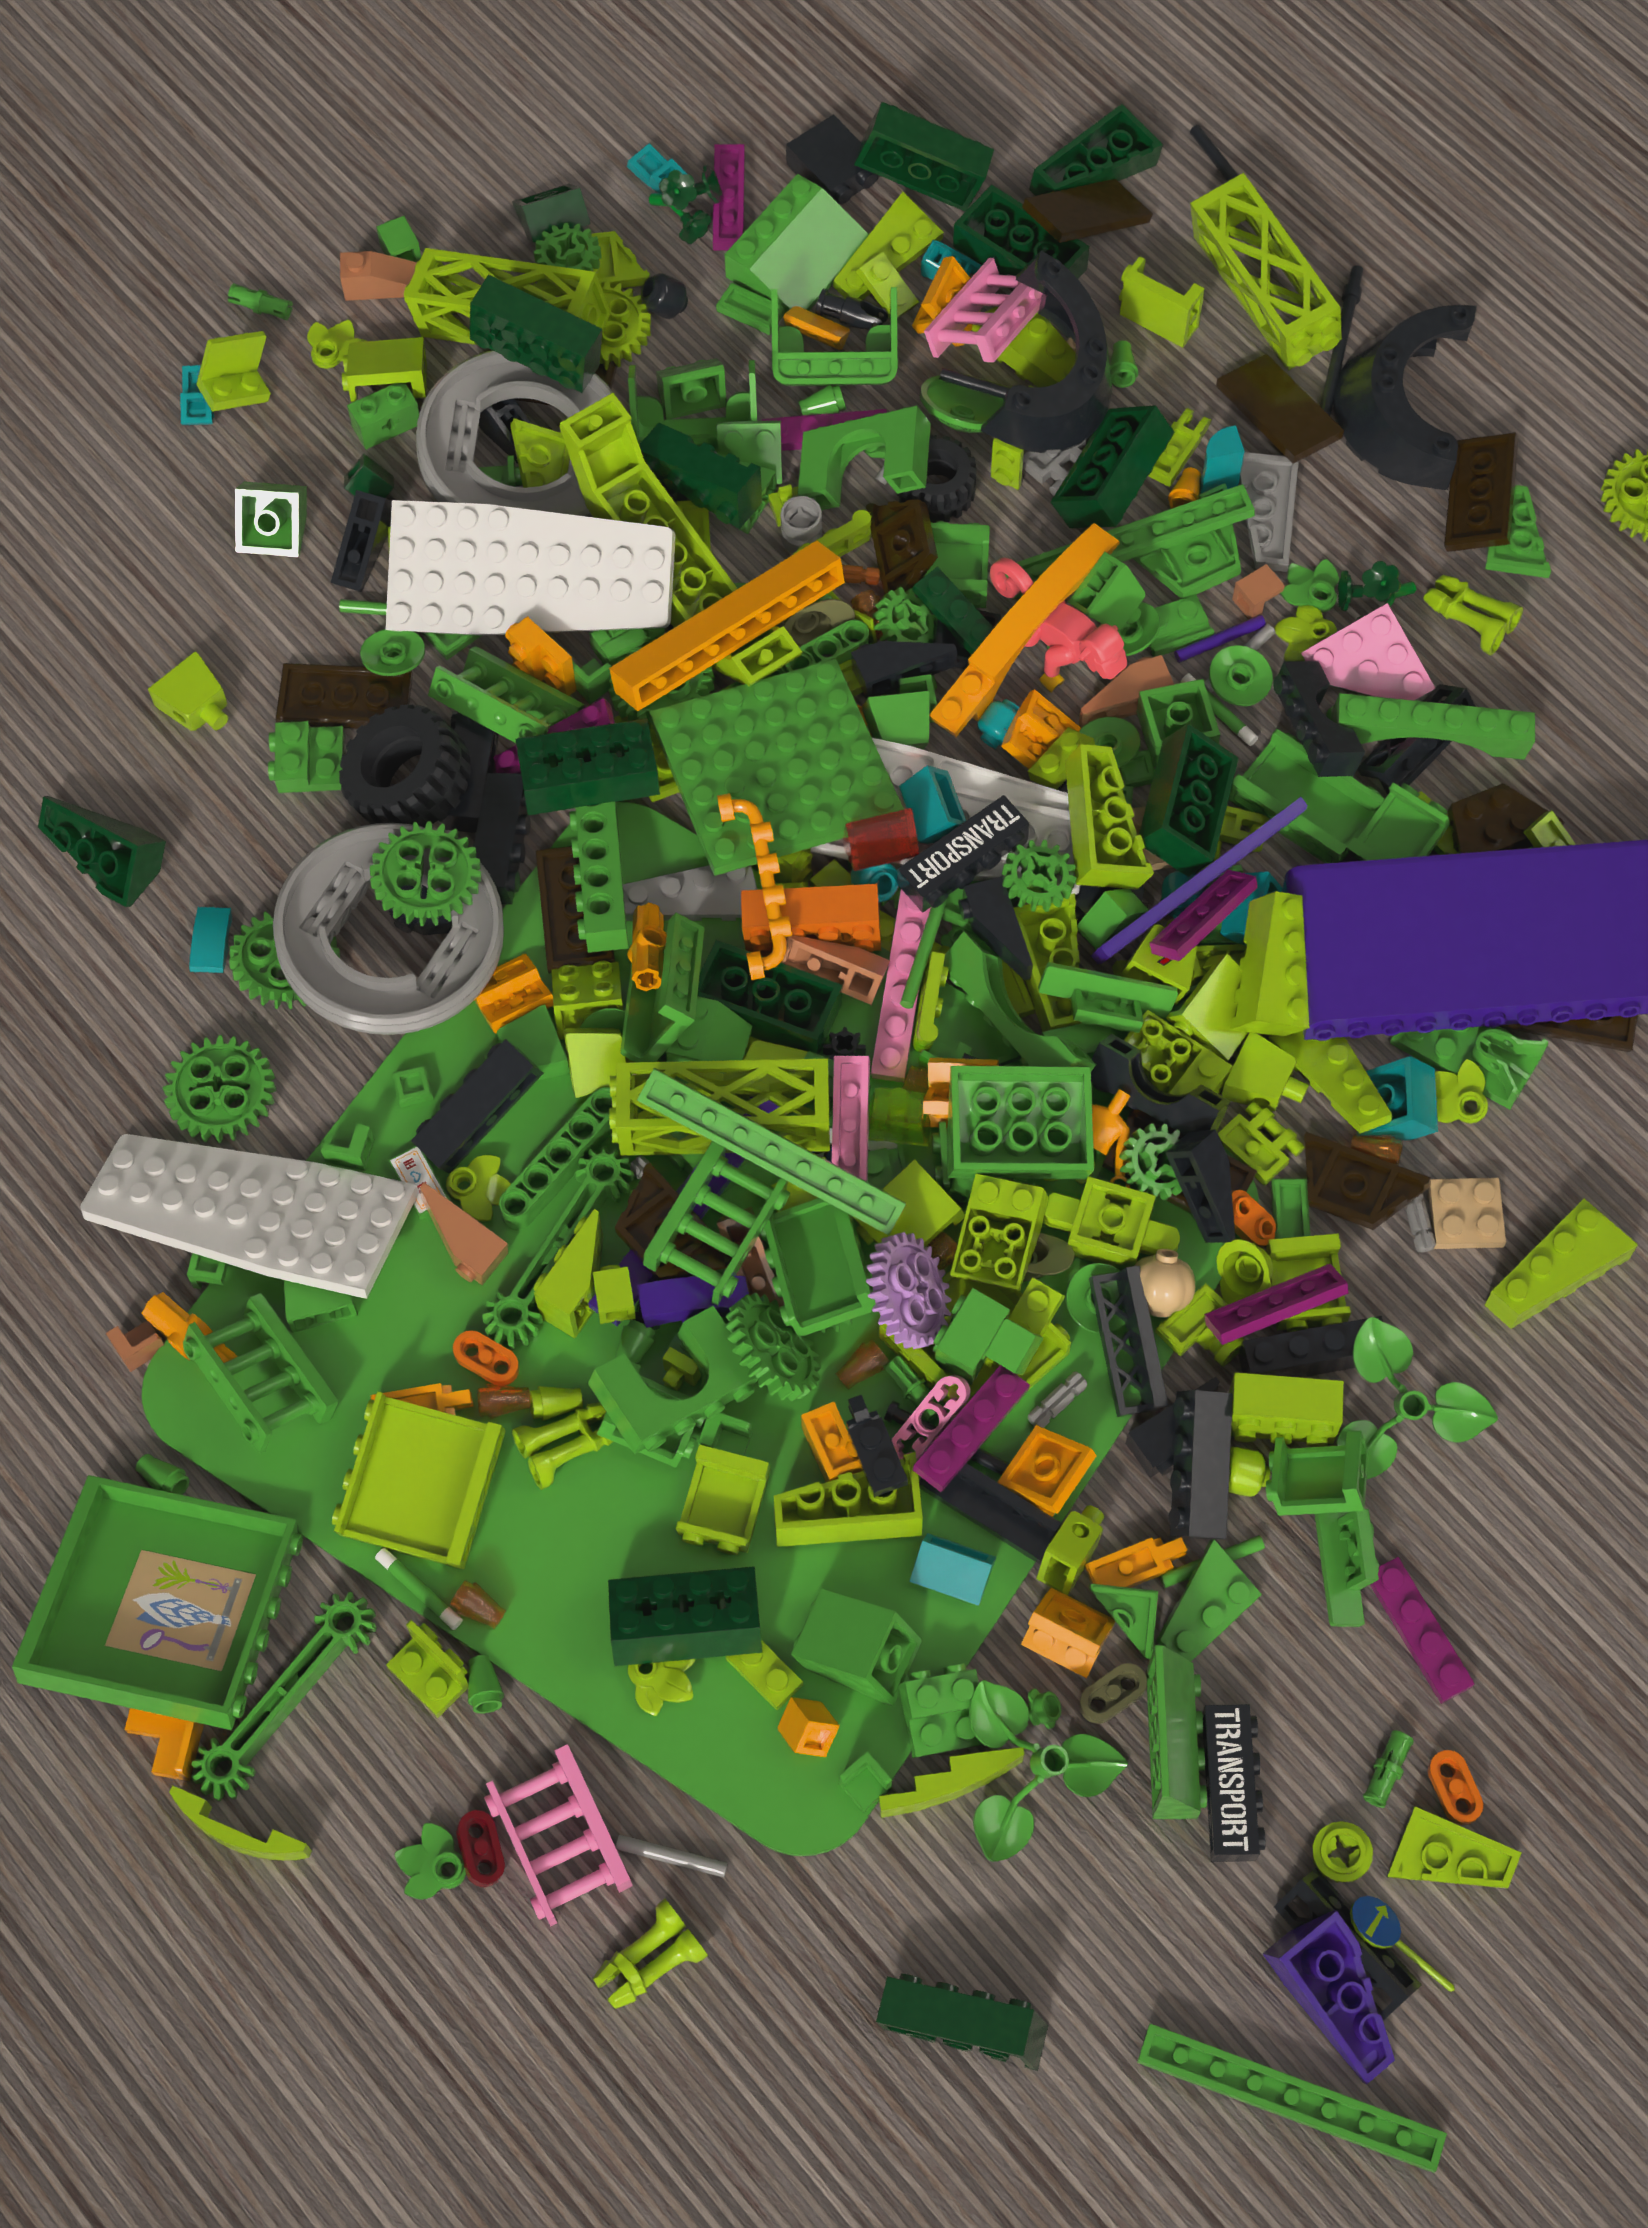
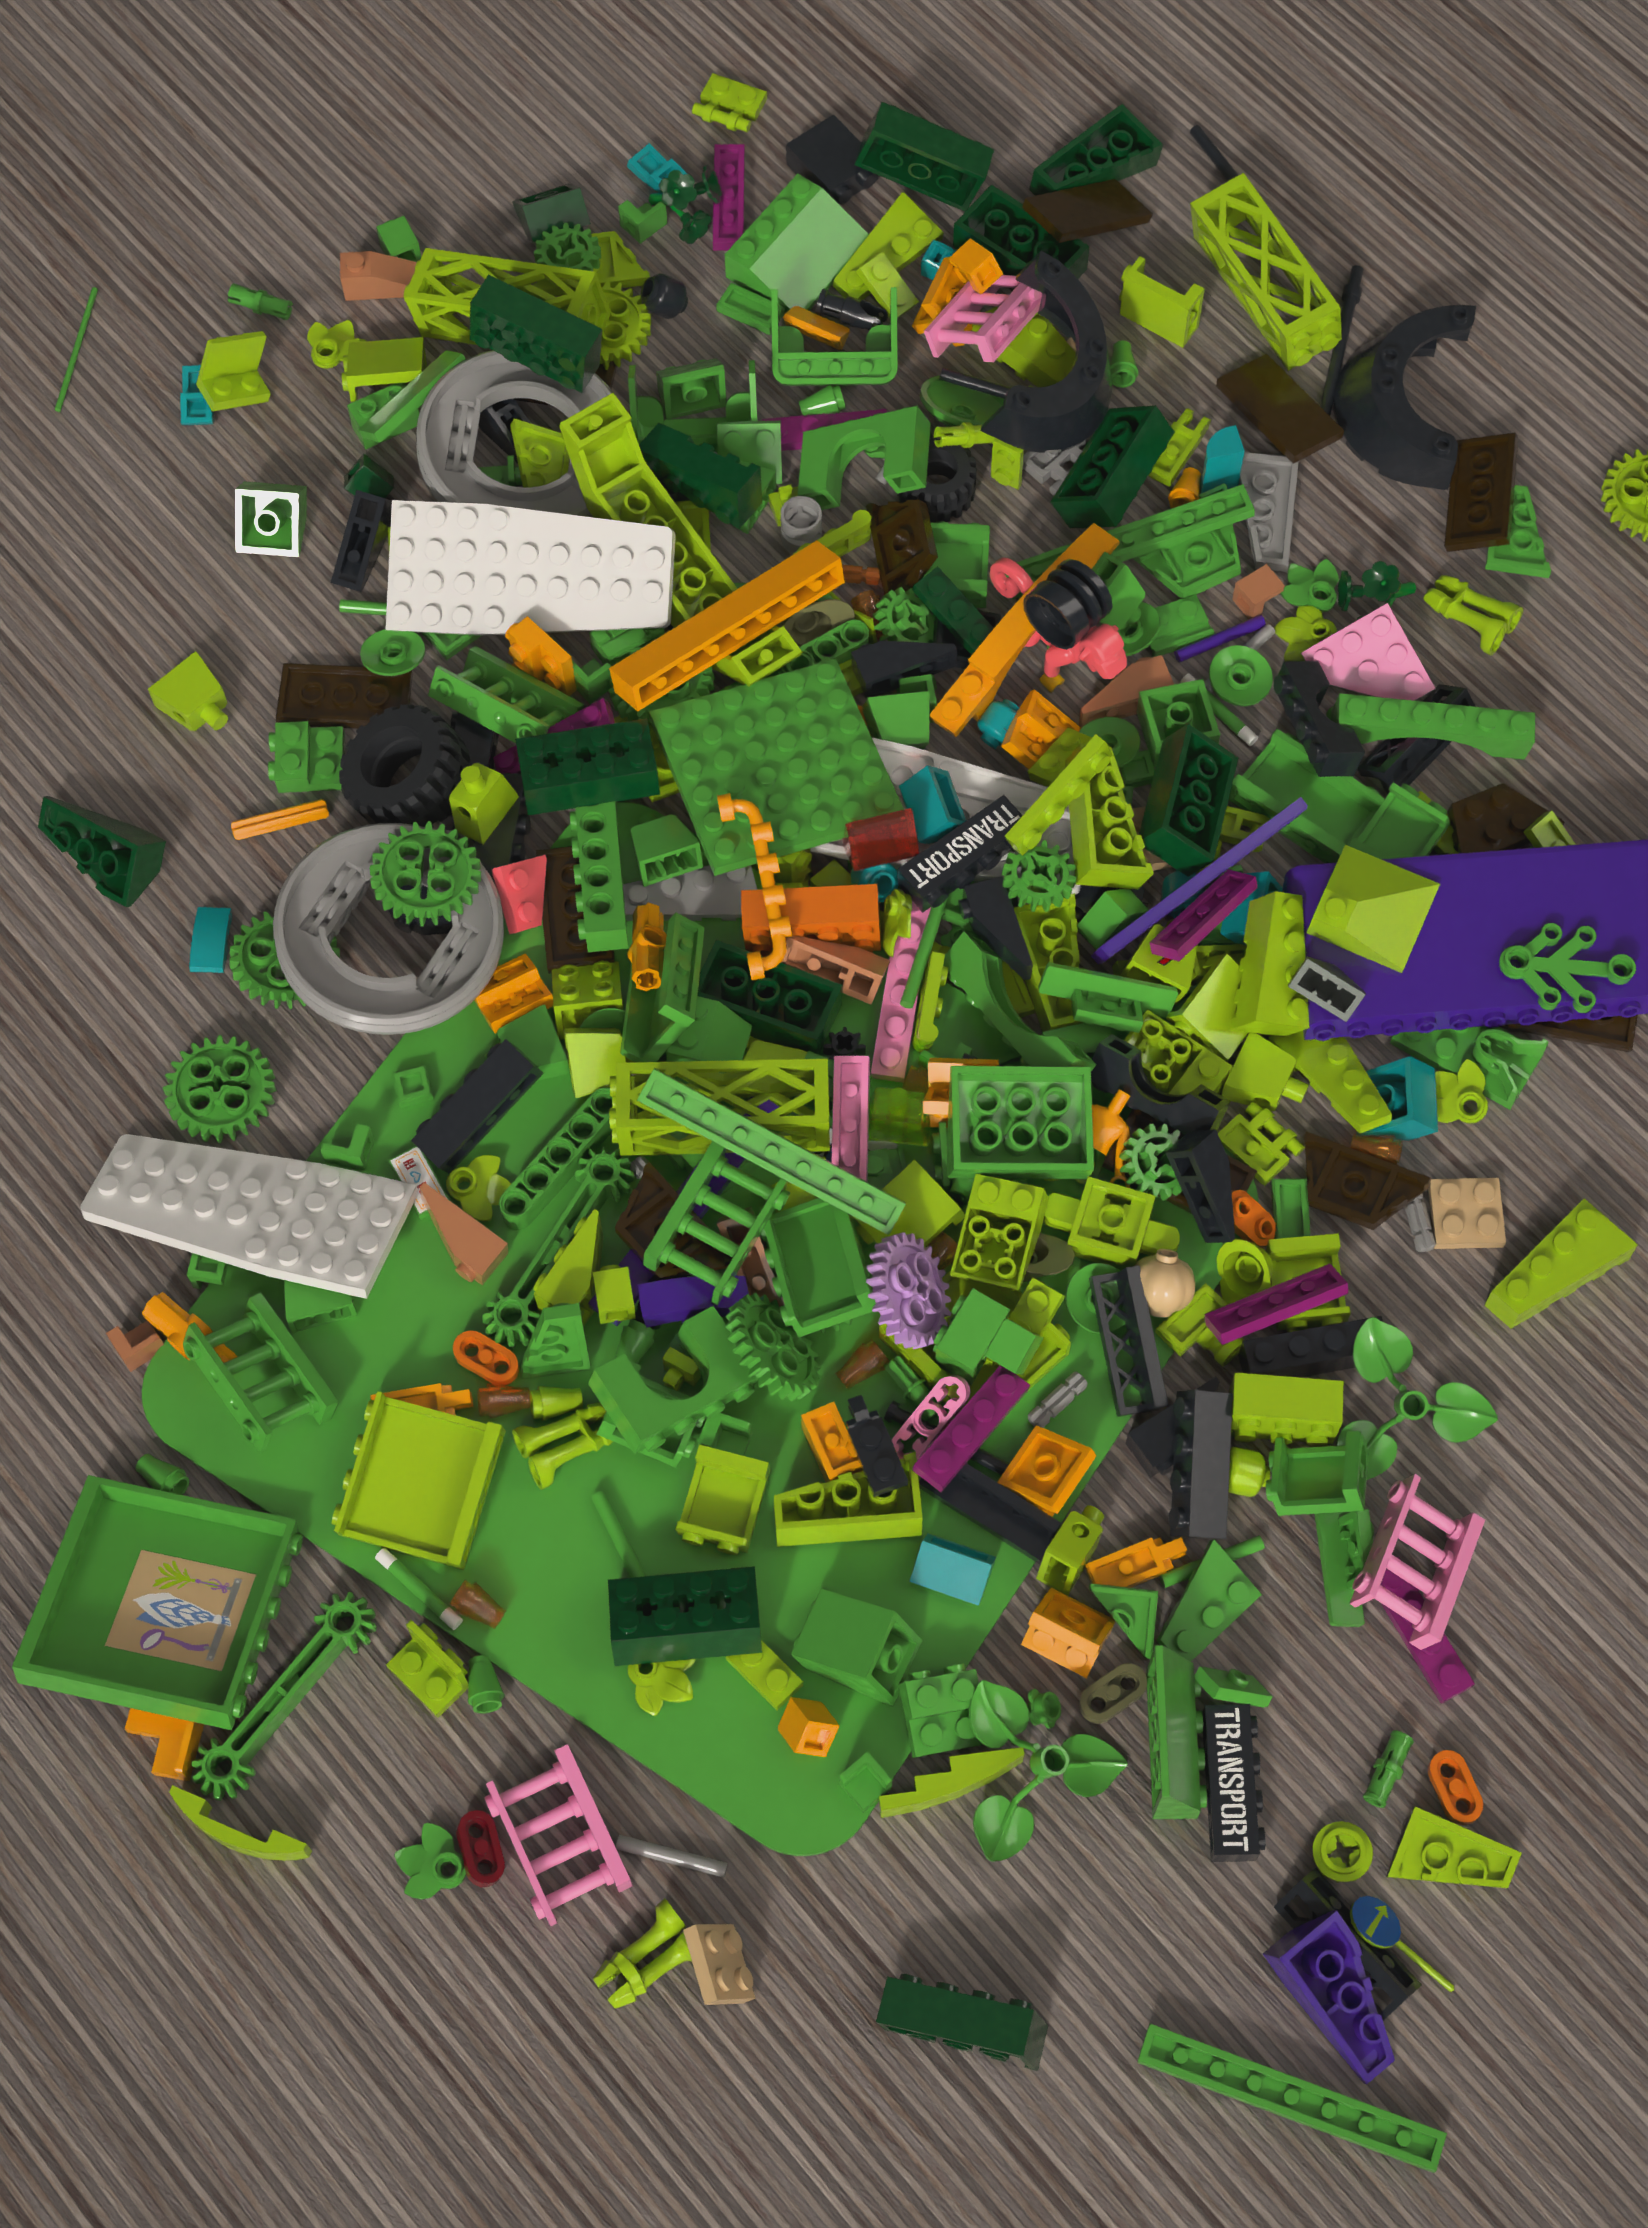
(74, 355): none -> bright green piece
(279, 819): none -> light orange axle
(409, 398): none -> bright green tile
(480, 801): none -> lime torso
(522, 892): none -> coral wing
(556, 1343): none -> bright green wing
(617, 1534): none -> bright green bar
(644, 221): none -> bright green panel
(664, 848): none -> bright green torso
(719, 1964): none -> tan plate
(733, 97): none -> lime plate
(896, 919): none -> lime plate
(963, 435): none -> lime pin
(977, 265): none -> light orange panel
(1066, 787): none -> lime plate
(1067, 604): none -> black wheel
(1233, 1686): none -> bright green plate
(1327, 987): none -> pearl dark grey slope
(1373, 908): none -> lime slope
(1450, 1563): none -> bright pink fence
(1560, 967): none -> bright green plant

